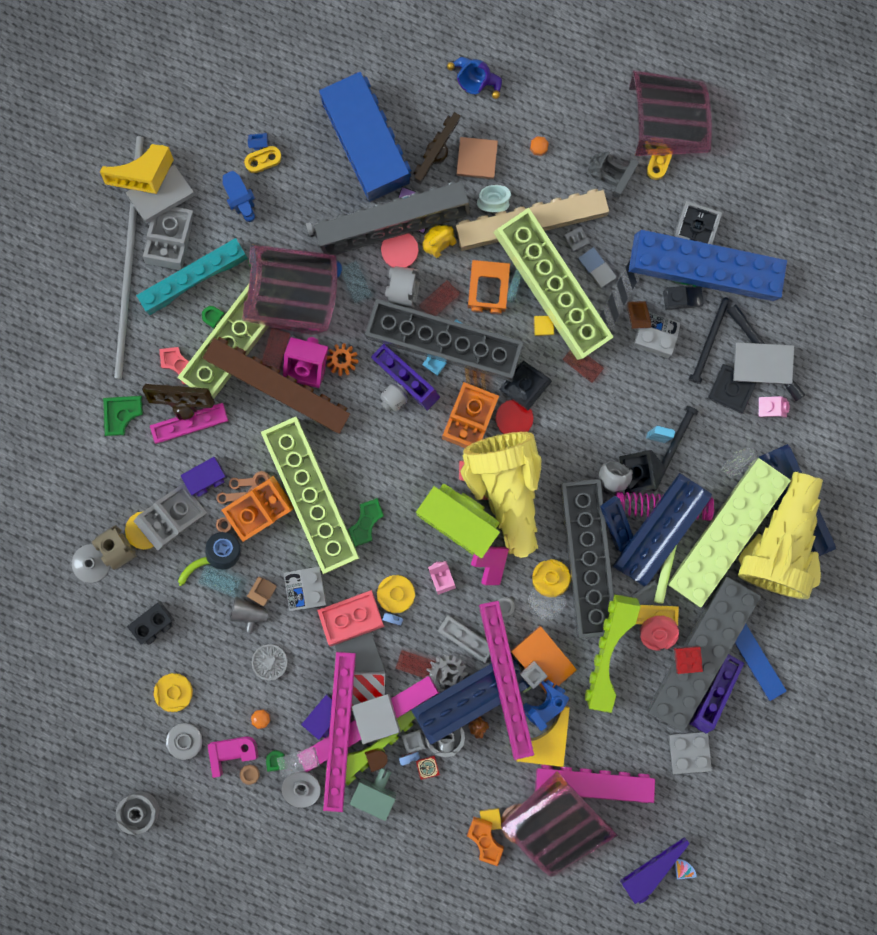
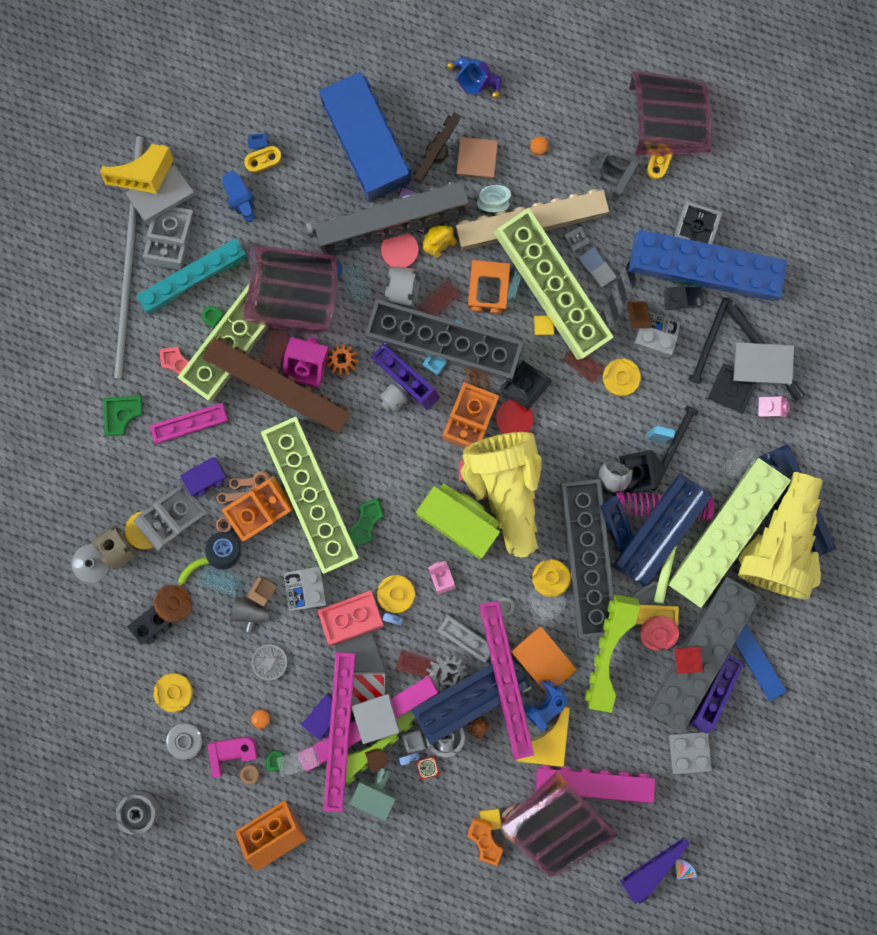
(172, 603): none -> dark orange tile
(182, 399): dark brown plate -> none
(270, 836): none -> orange slope
(301, 797): light grey dish -> none
(494, 564): dark pink tile -> none
(533, 675): light grey tile -> none
(616, 379): none -> yellow tile

